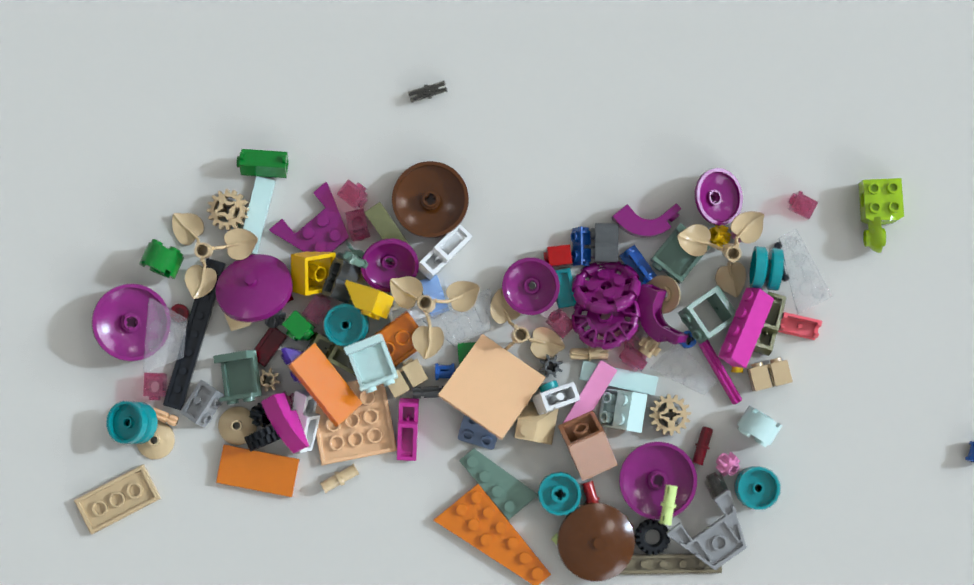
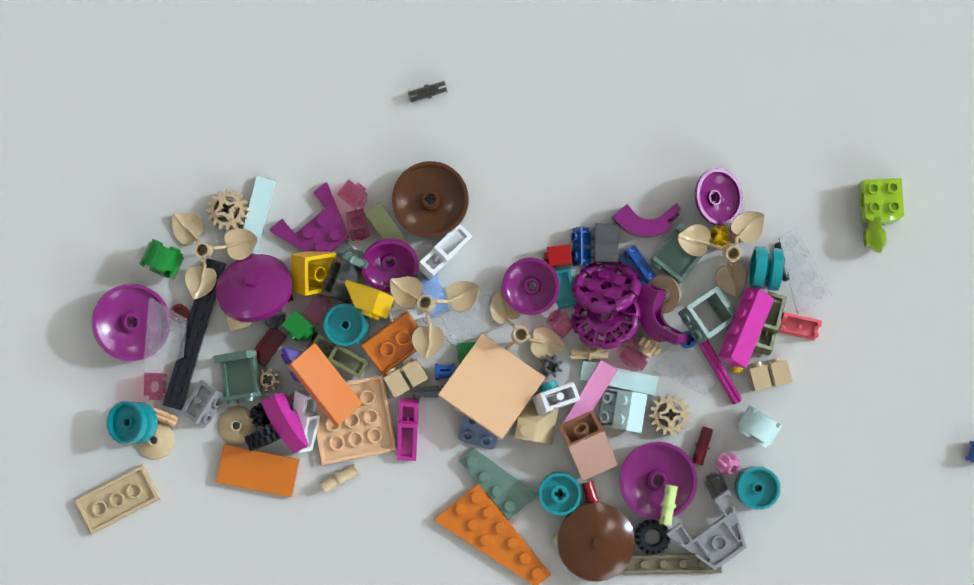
(263, 163): green brick -> none
(371, 363): light aqua panel -> none
(802, 204): clear pink bracket -> none

